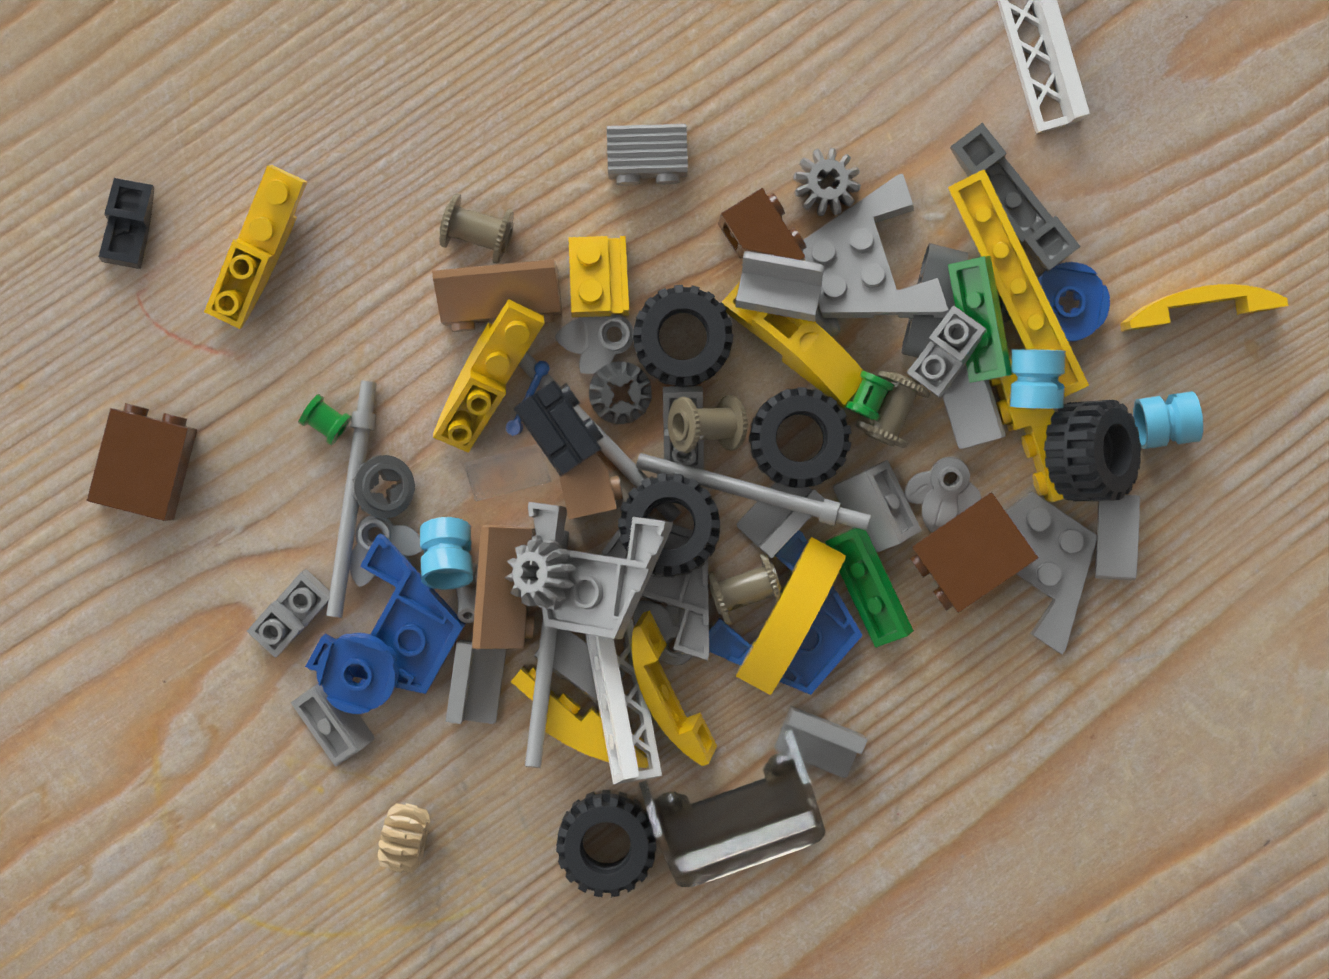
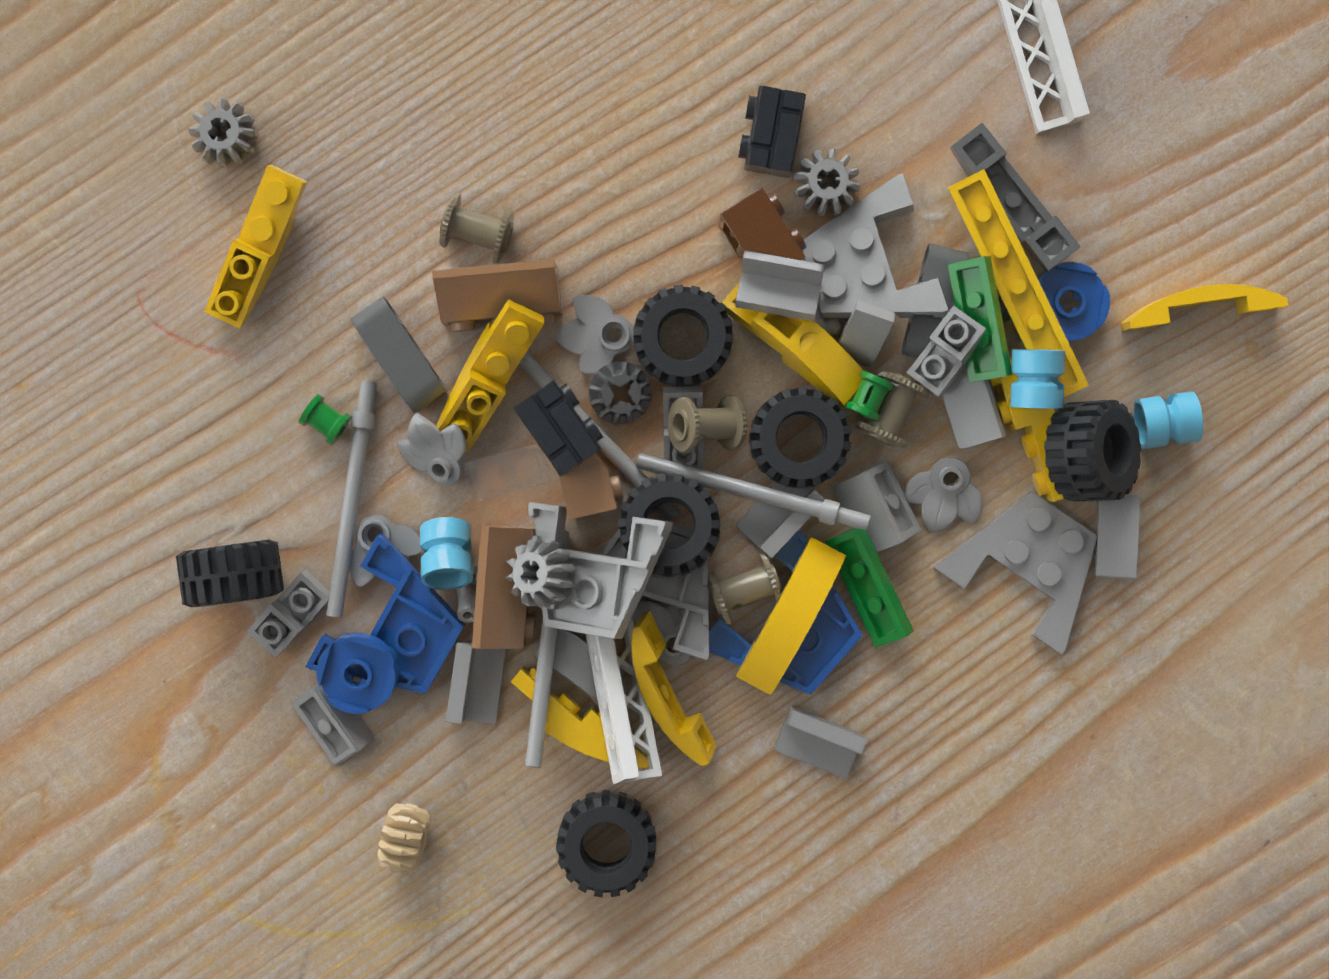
(127, 224): black slope -> none
(142, 462): reddish brown brick -> none
(209, 133): none -> light grey gear
(230, 573): none -> black tyre
(398, 354): none -> dark grey beam
(398, 495): dark grey gear -> none
(434, 450): none -> light grey plate
(541, 368): blue hinge -> none
(598, 276): yellow plate -> none
(647, 153): light grey brick -> none
(739, 825): clear smoke windscreen -> none
(773, 132): none -> black brick
(866, 332): none -> light grey slope
(972, 553): reddish brown brick -> none

